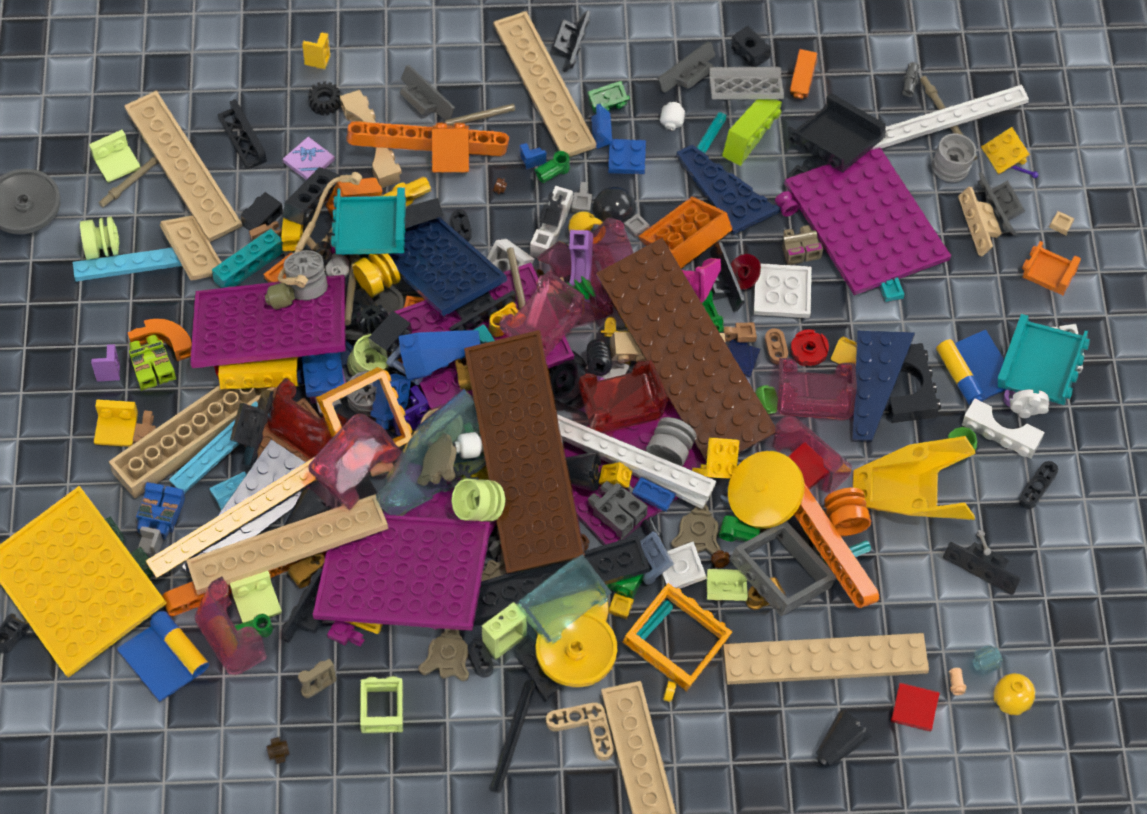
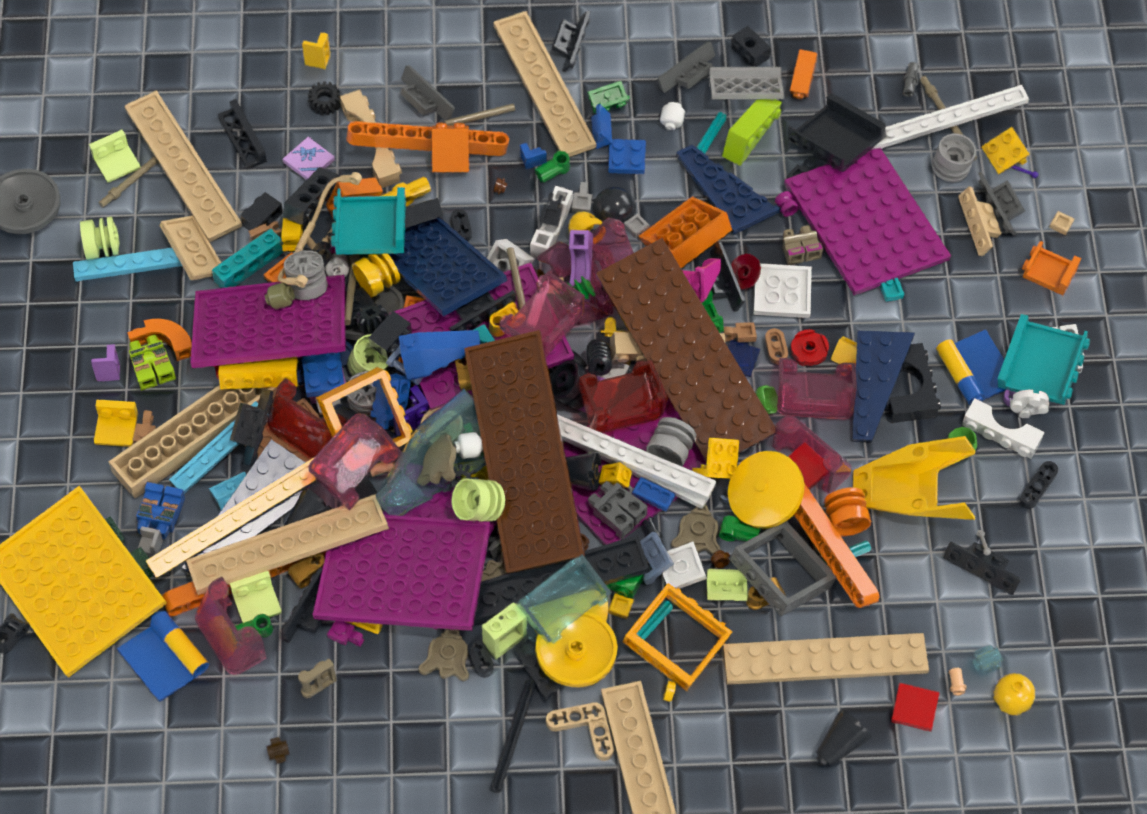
(381, 724): yellowish green window -> none

